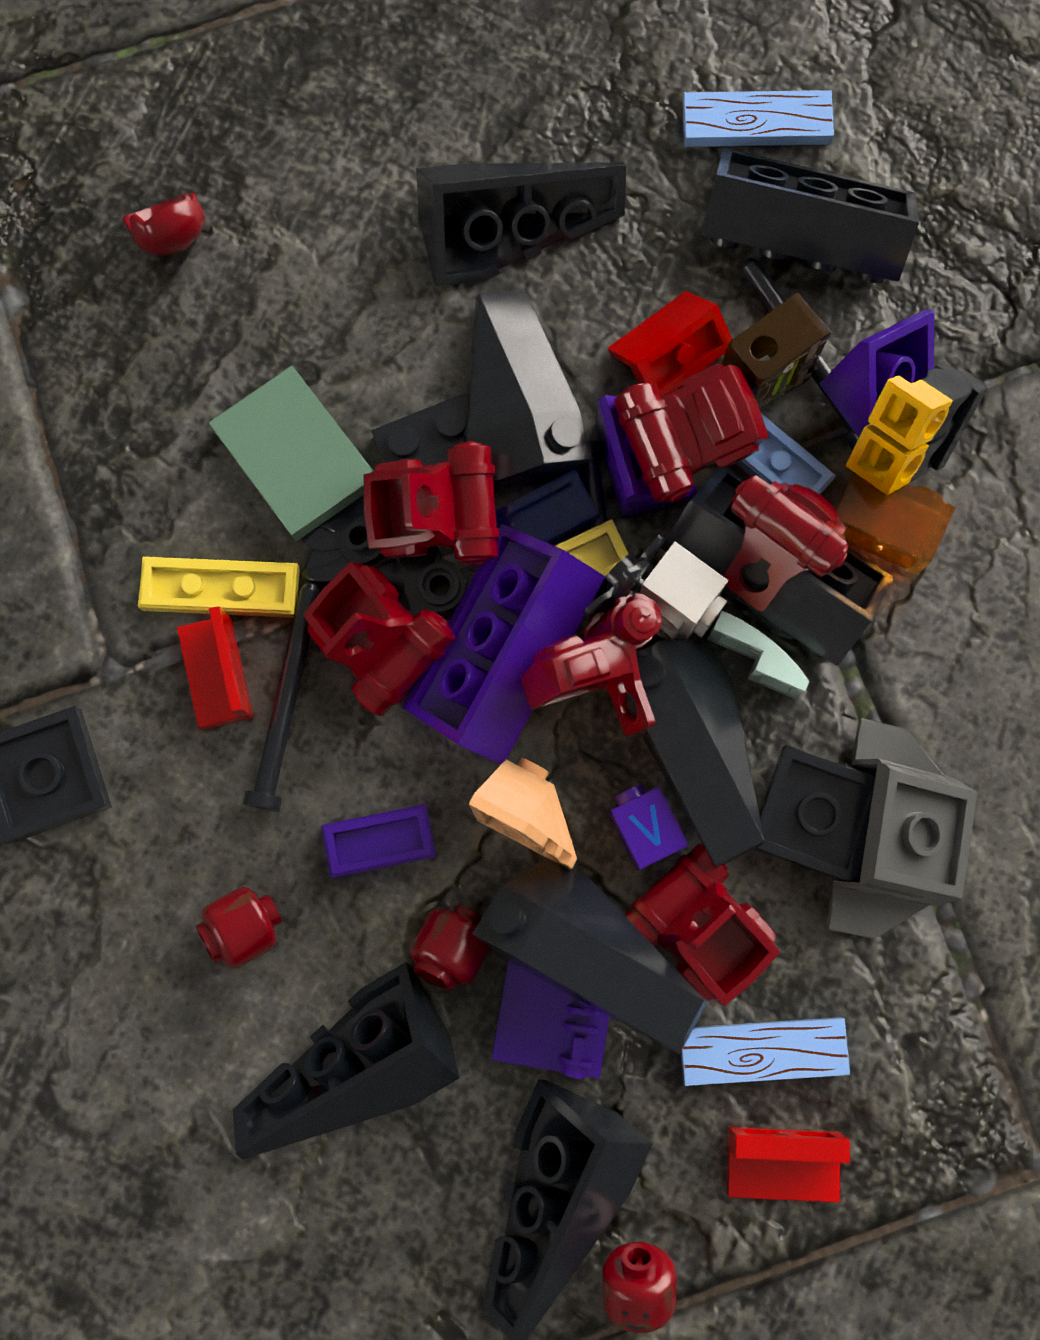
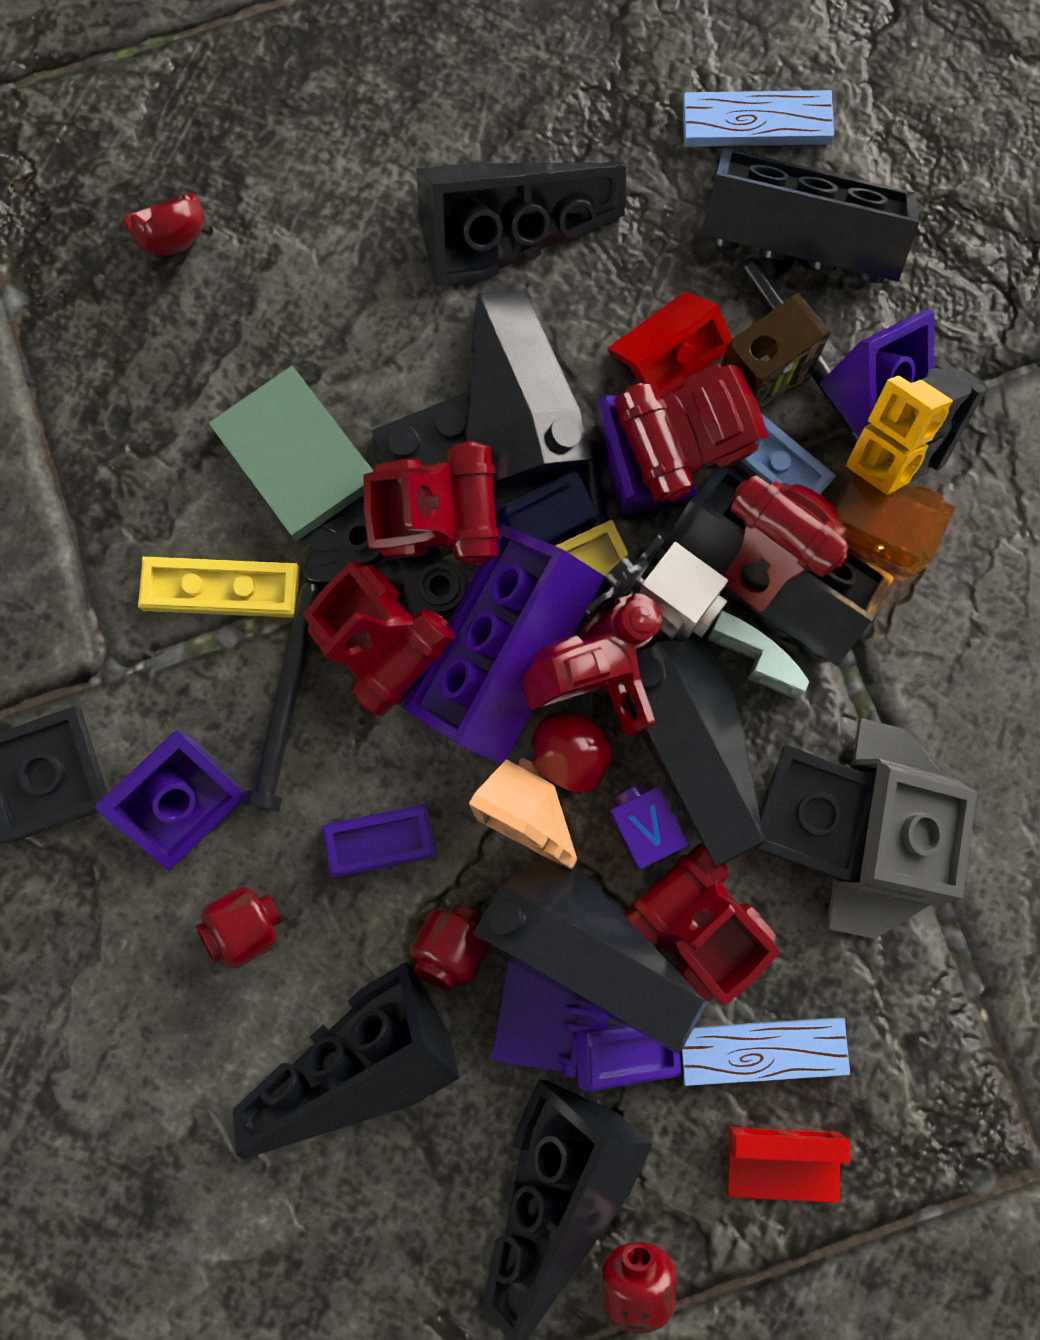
(171, 799): none -> dark purple slope
(215, 671): red panel -> none
(571, 751): none -> dark red hair
(621, 1057): none -> dark purple tile

